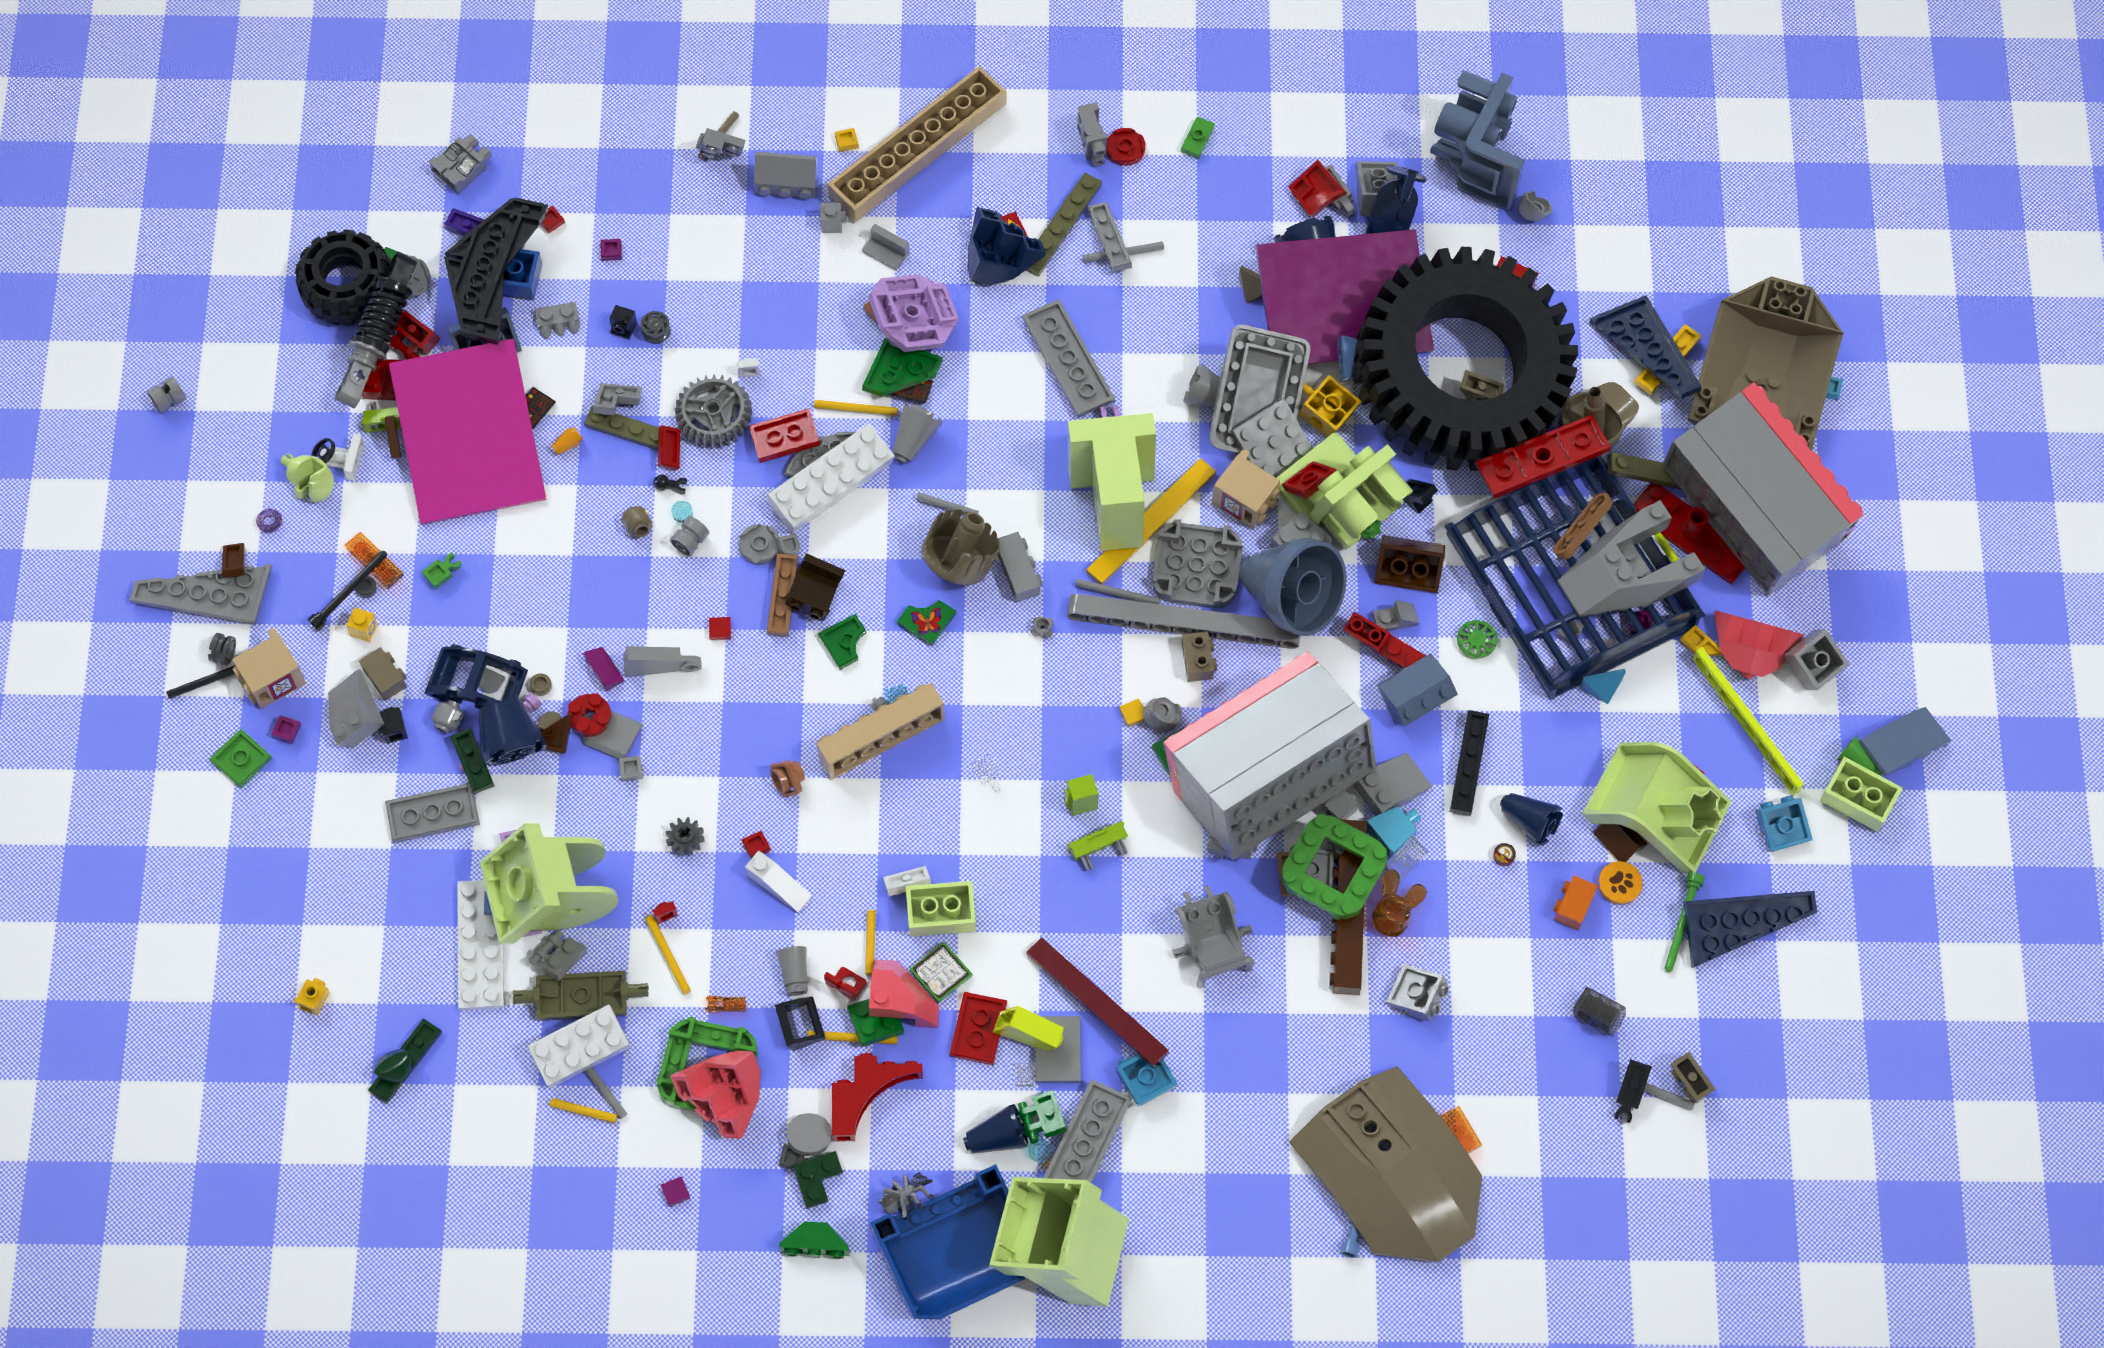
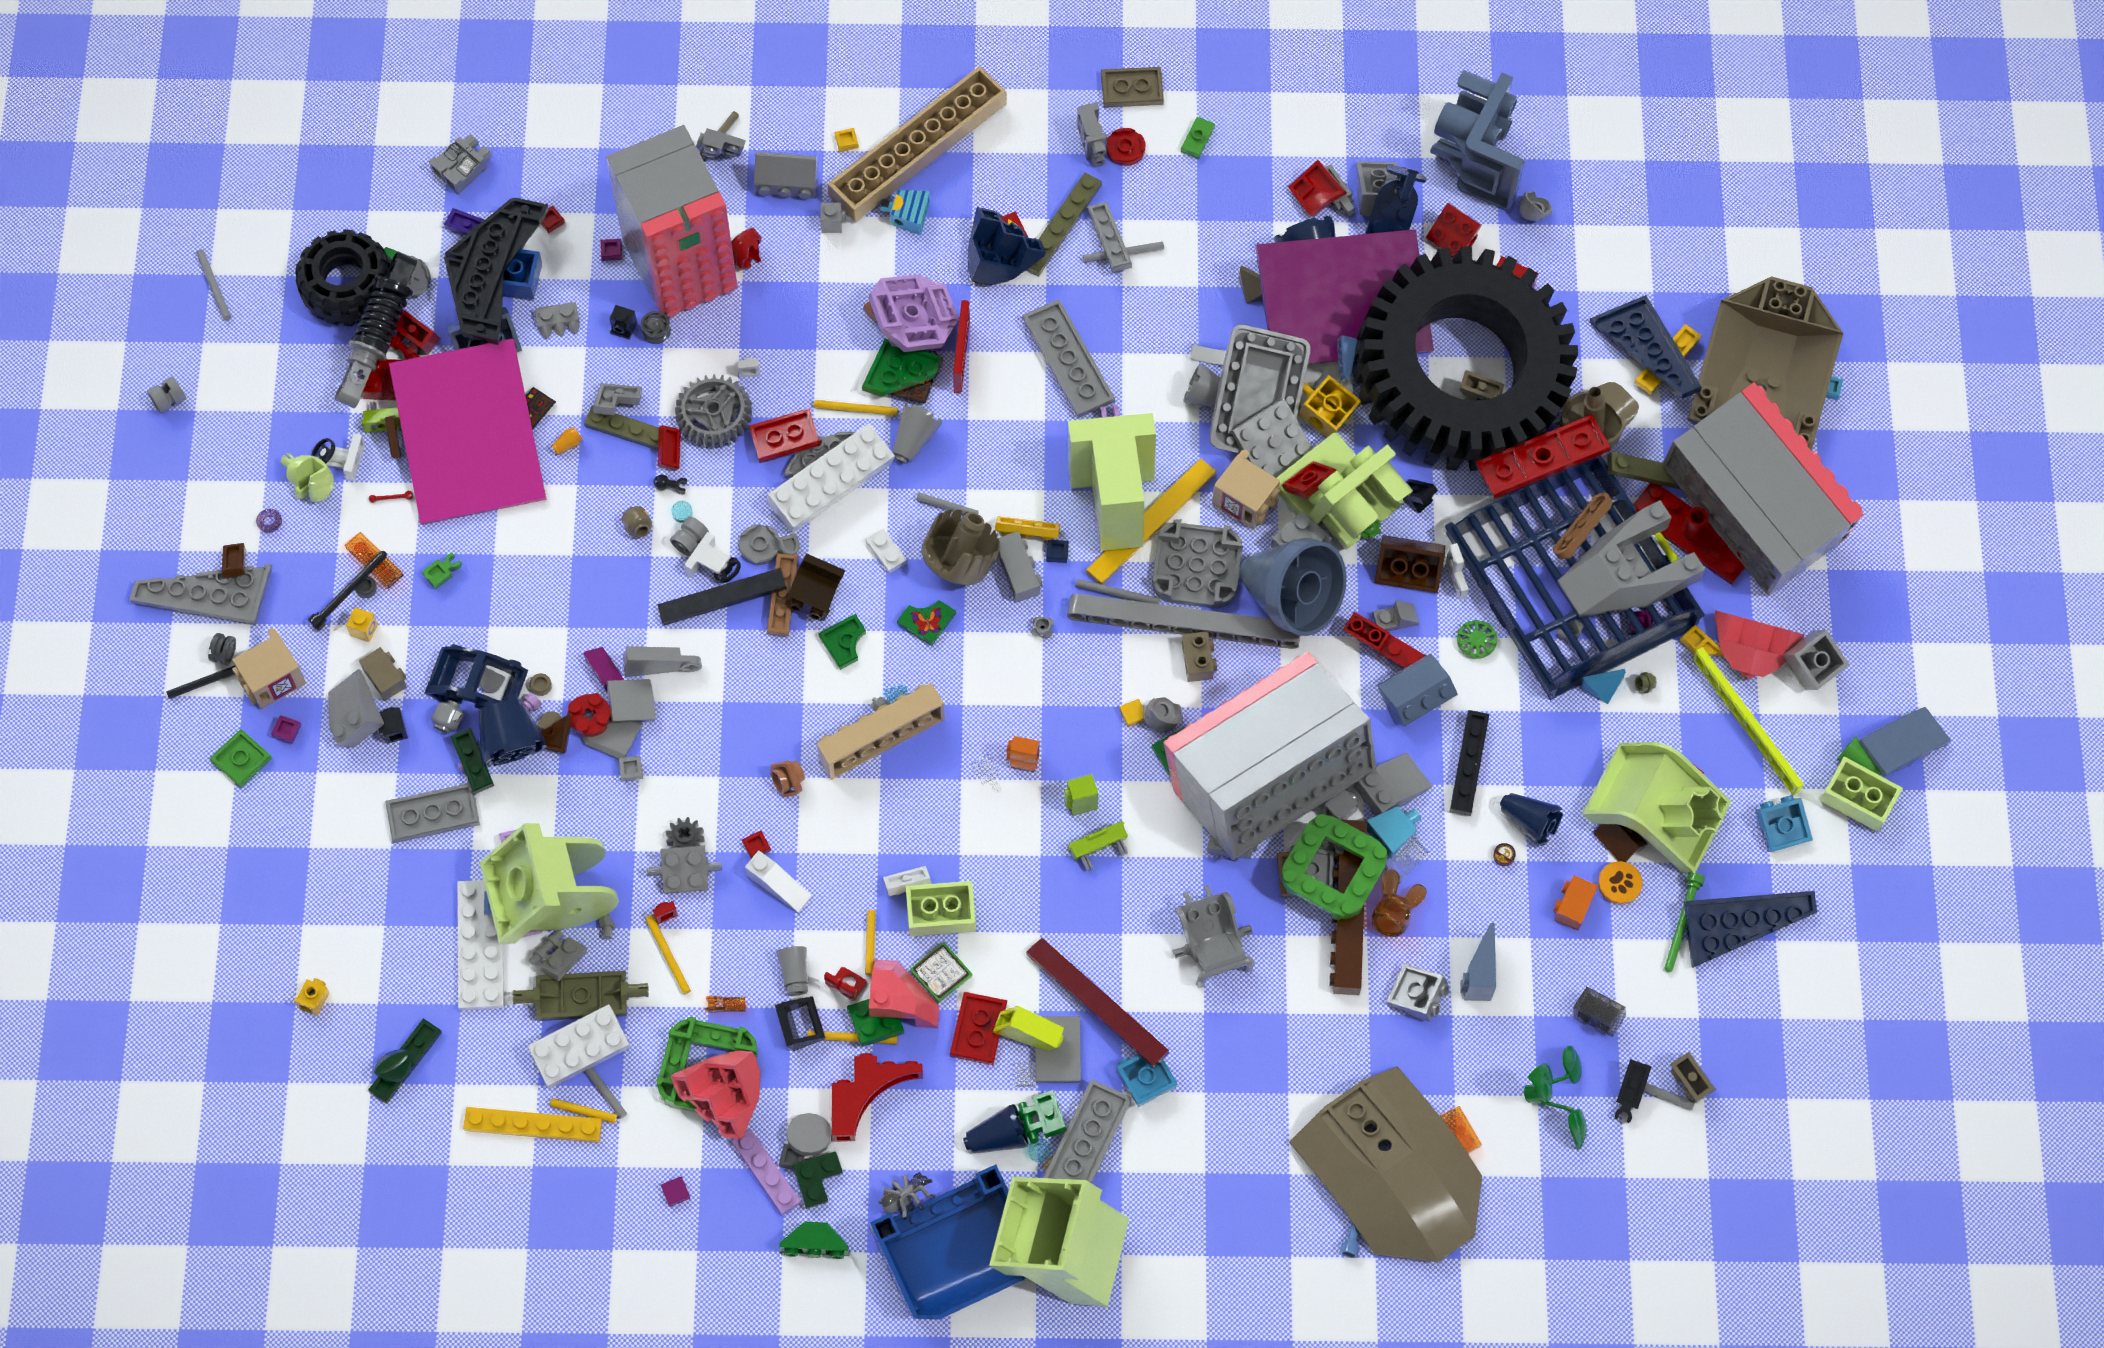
(213, 284): none -> light grey bar
(408, 495): none -> red hinge
(532, 1124): none -> yellow plate
(607, 925): none -> light grey bar
(631, 700): none -> light grey slope
(673, 221): none -> piece
(684, 869): none -> light grey plate
(713, 559): none -> white piece
(720, 628): red tile -> none
(722, 596): none -> black tile
(746, 248): none -> red hair
(766, 1172): none -> lavender plate
(886, 247): light grey panel -> none
(886, 551): none -> white plate
(908, 209): none -> medium azure torso
(961, 346): none -> red tile
(1023, 753): none -> orange brick
(1027, 528): none -> yellow plate
(1057, 551): none -> dark blue tile
(1132, 87): none -> dark tan tile
(1207, 354): none -> white sticker
(1453, 229): none -> red plate
(1454, 565): none -> white tile
(1480, 978): none -> sand blue slope
(1542, 1091): none -> green plant
(1645, 682): none -> olive plate

